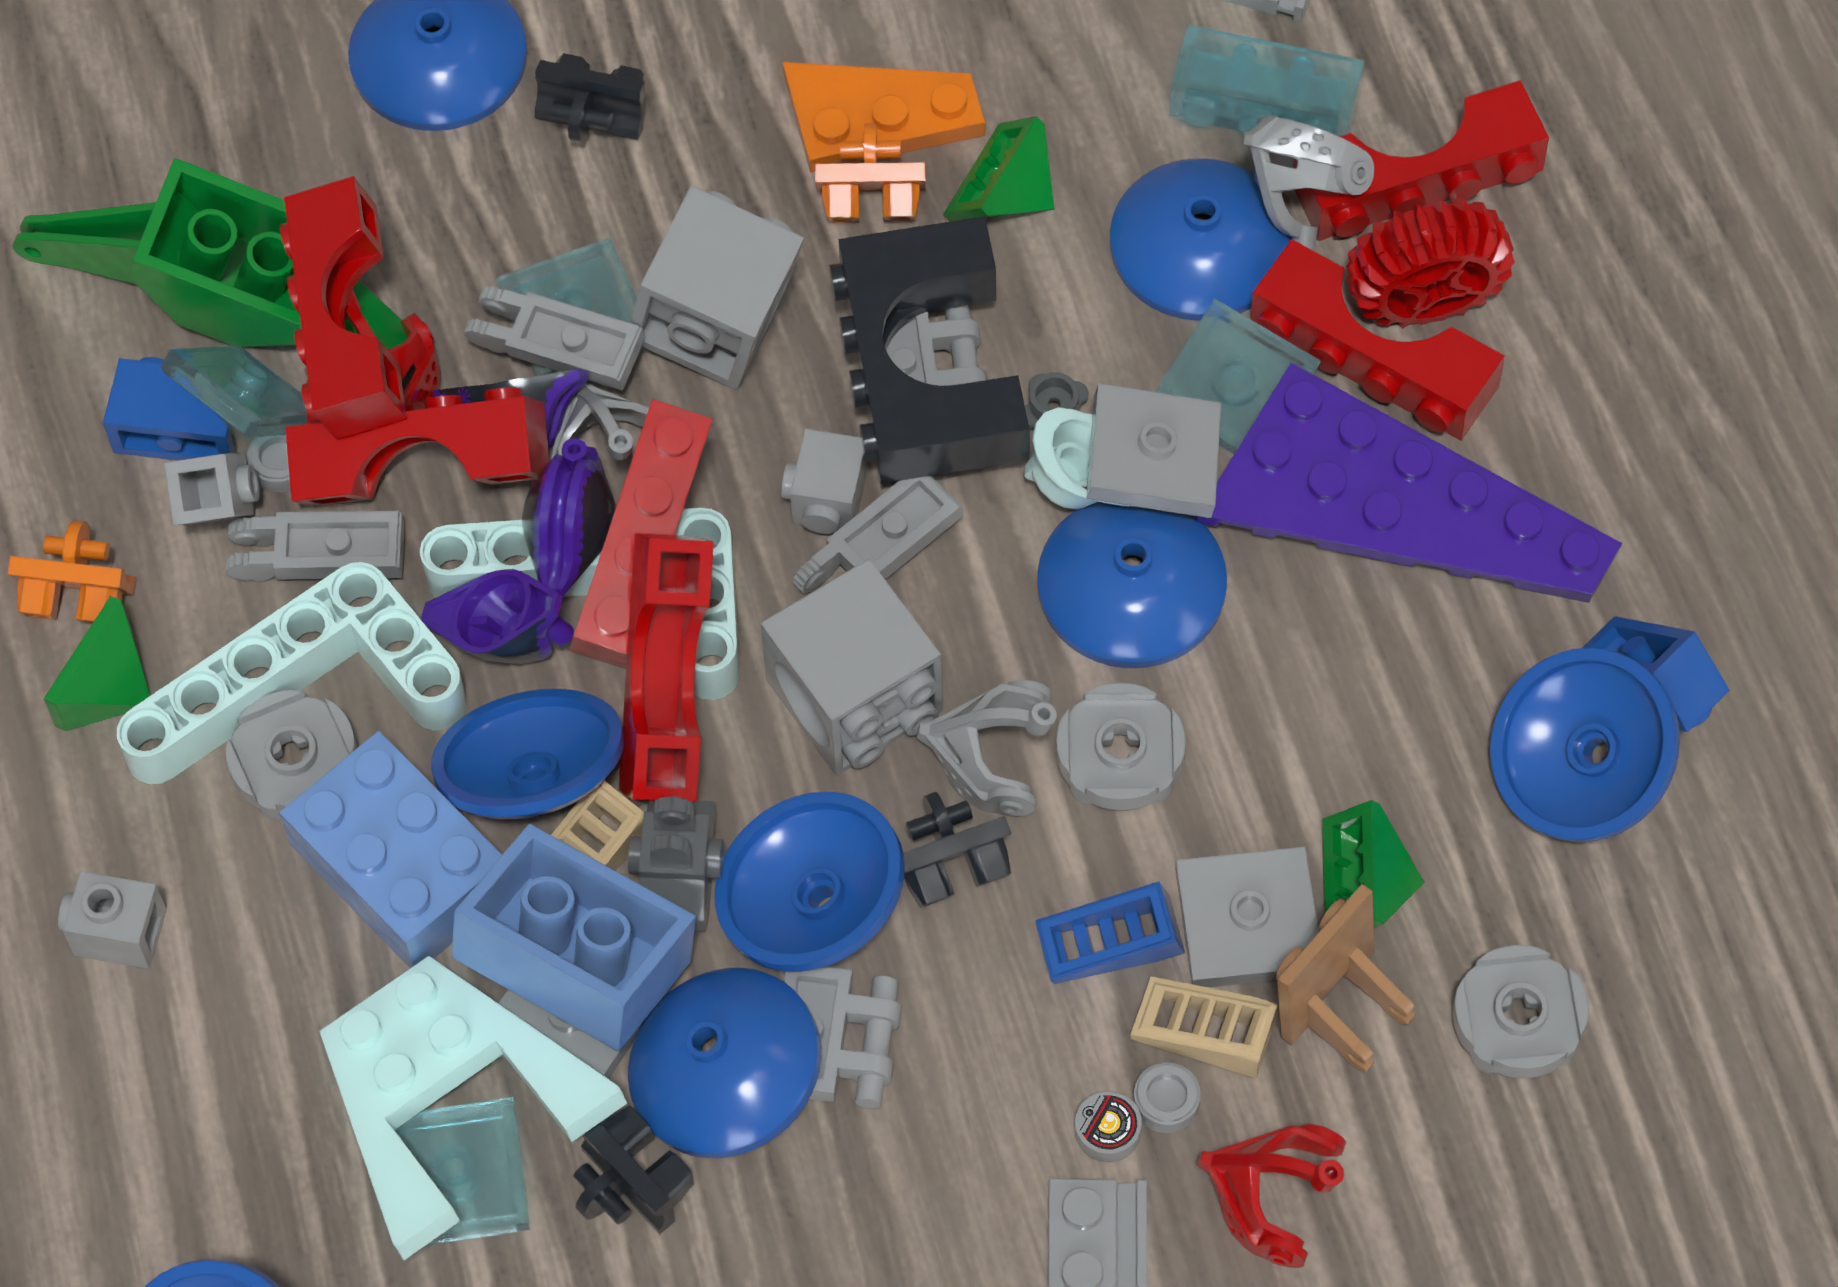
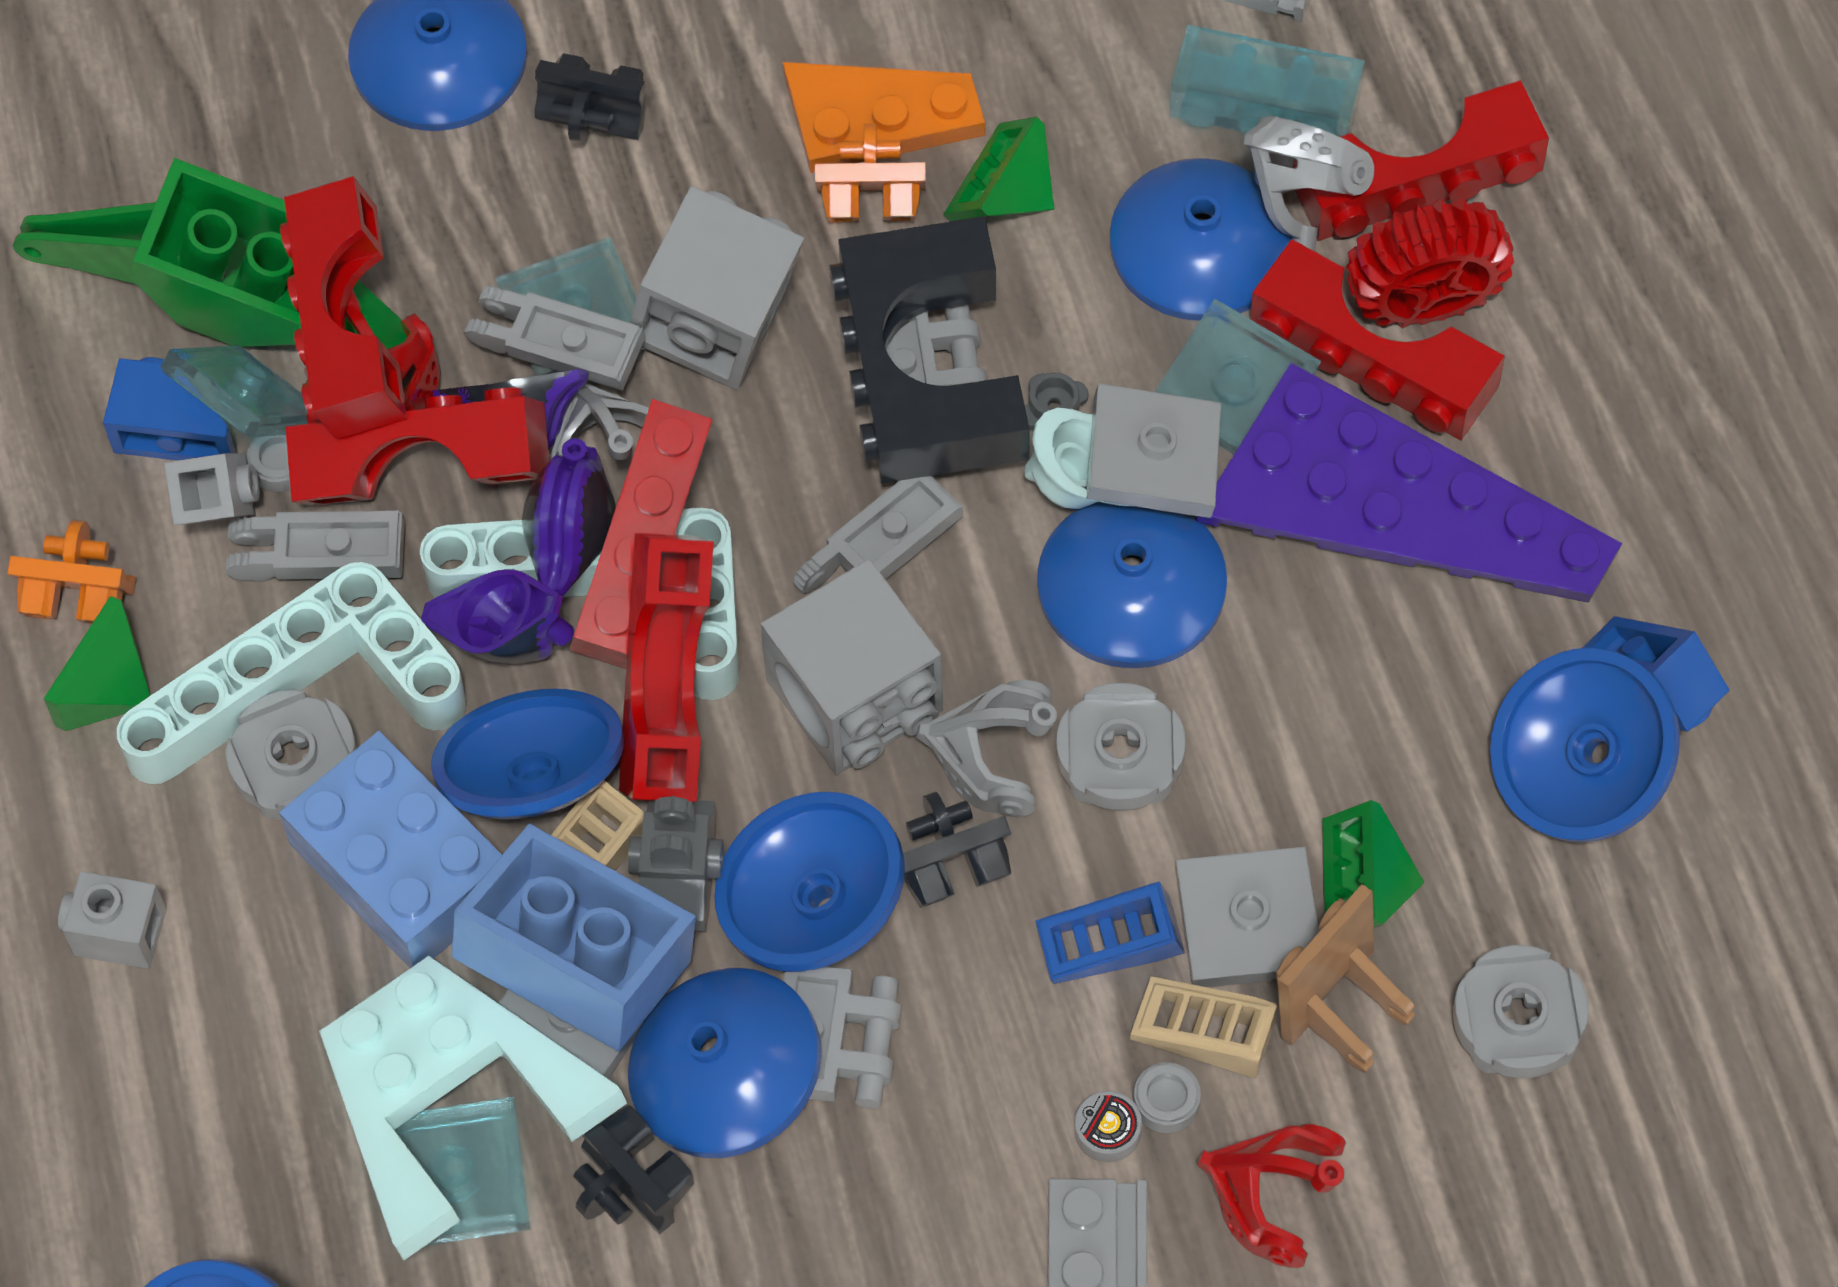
(825, 481): light grey brick -> none

